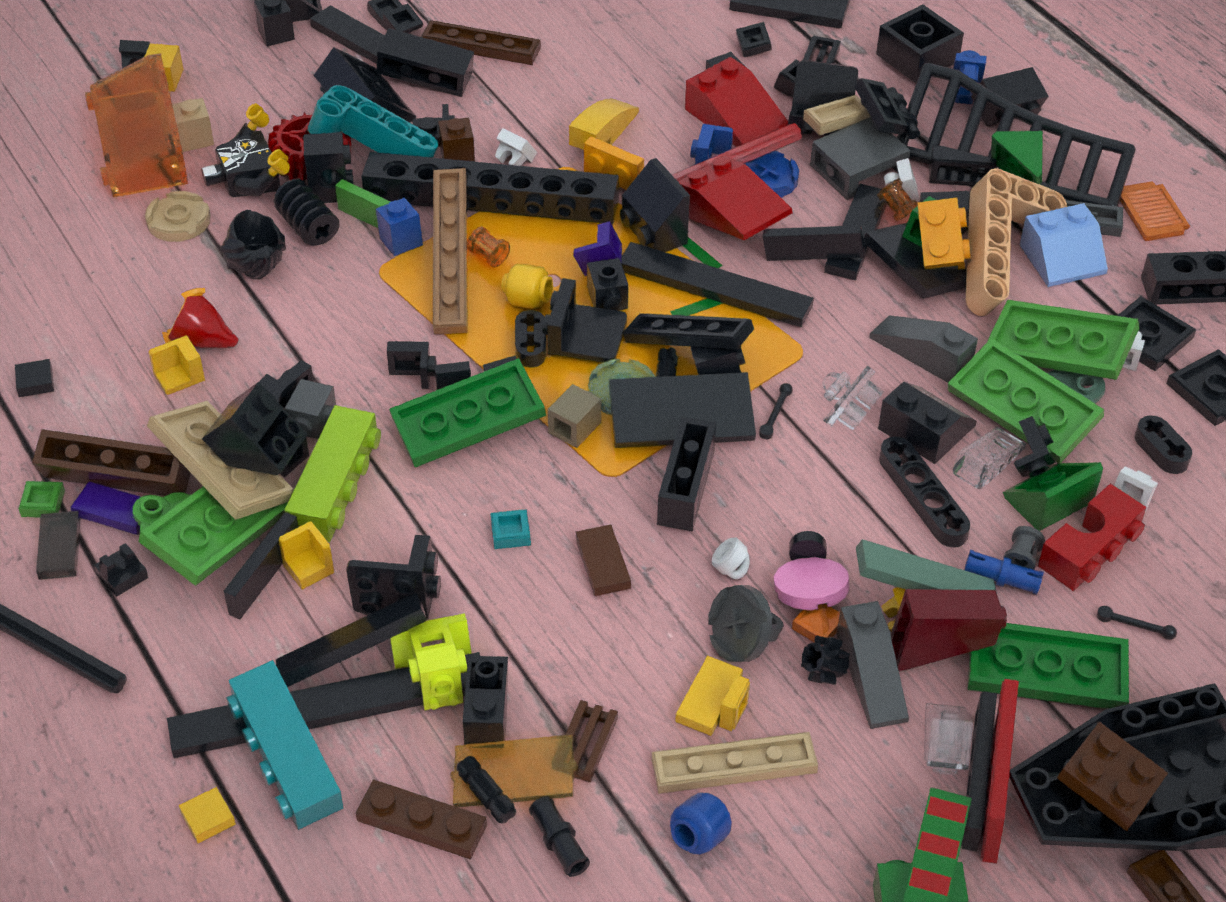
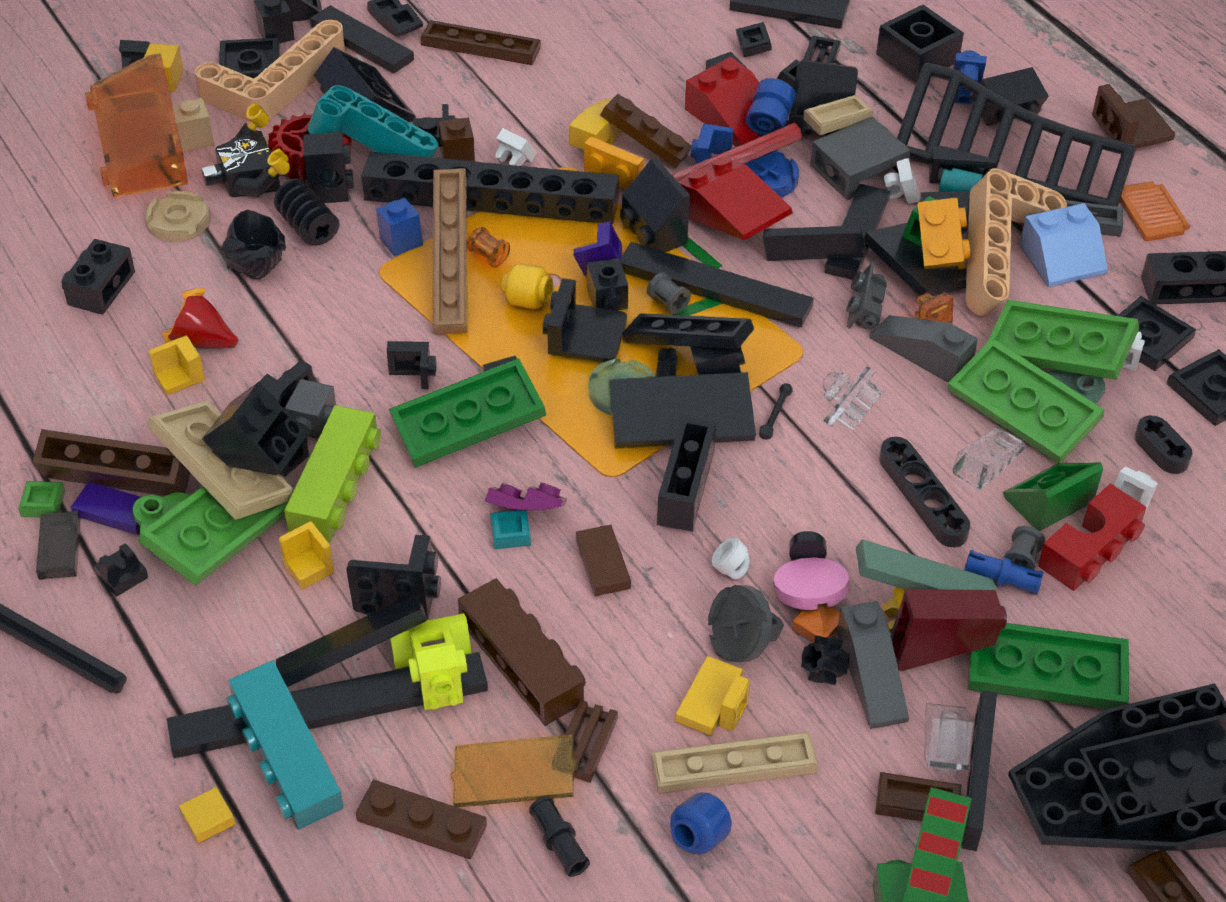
(34, 378): black tile -> none
(98, 276): none -> black brick
(249, 55): none -> black tile
(258, 569): black tile -> none
(278, 82): none -> light nougat beam
(358, 202): bright green tile -> none
(425, 62): black brick -> none
(451, 373): black tile -> none
(485, 699): black slope -> none
(486, 789): black axle -> none
(522, 651): none -> reddish brown brick
(530, 338): black beam -> none
(536, 498): none -> magenta slope
(574, 415): dark tan brick -> none
(646, 130): none -> reddish brown plate
(668, 293): none -> dark grey bush
(770, 106): none -> blue wheel
(867, 298): none -> dark grey hinge
(887, 108): black plate -> none
(897, 199): clear orange bush -> none
(906, 795): none -> reddish brown tile
(923, 420): black slope -> none
(935, 308): none -> clear orange tile
(958, 180): none -> teal brick
(999, 771): red tile -> none
(1019, 153): green slope -> none
(1038, 439): black bracket -> none
(1106, 614): black hinge -> none
(1112, 776): reddish brown plate -> none
(1130, 122): none -> reddish brown bracket

